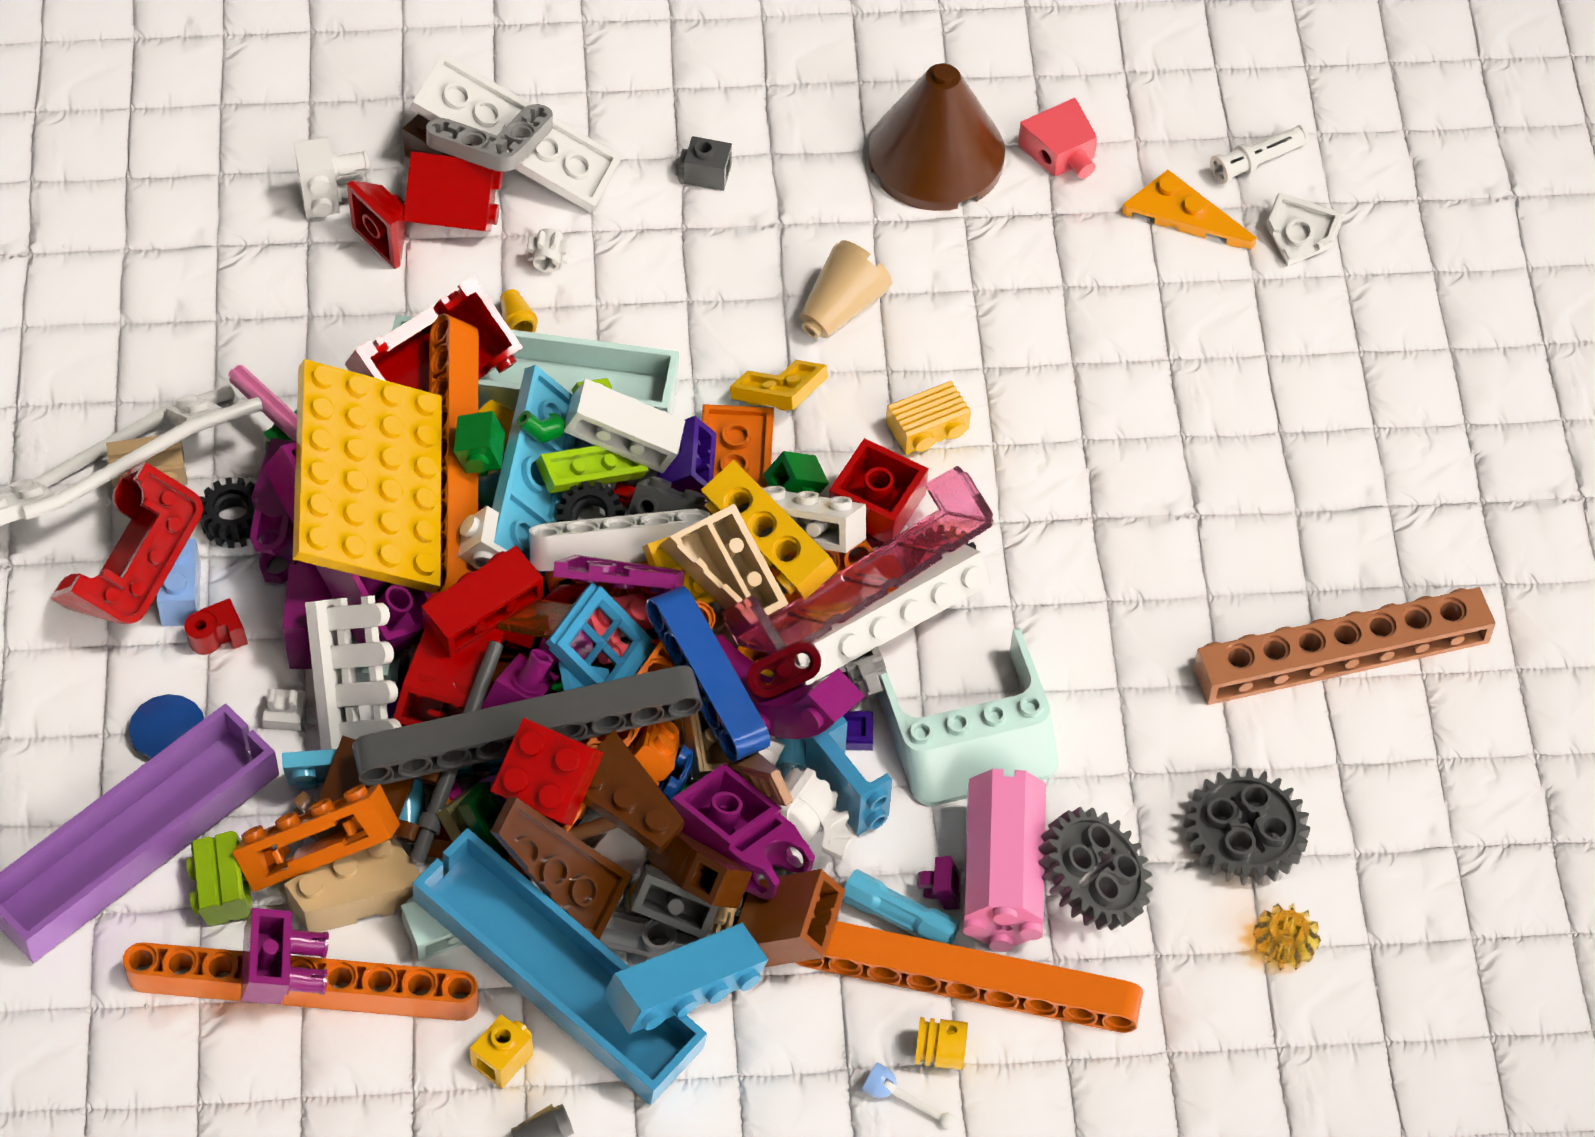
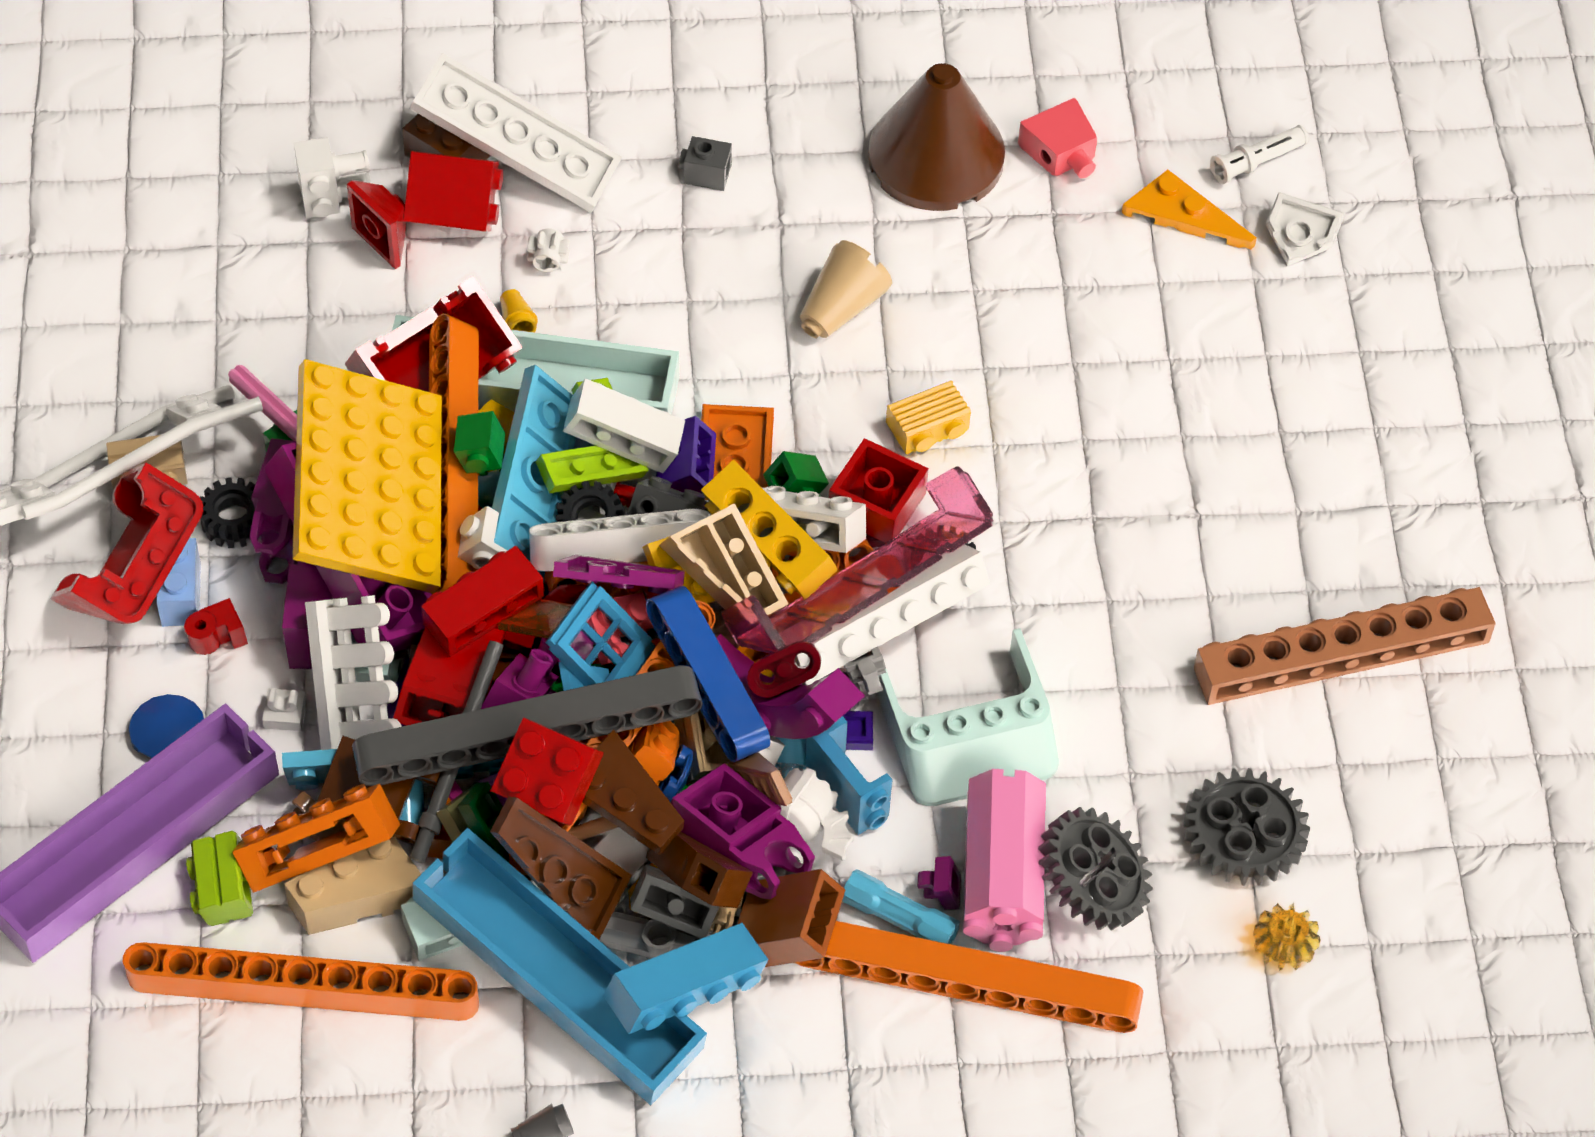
(266, 958): magenta brick -> none
(492, 149): light grey beam -> none
(502, 1050): yellow brick -> none
(544, 430): green arm -> none
(780, 391): yellow plate -> none
(882, 1083): hinge -> none
(941, 1043): yellow piece -> none

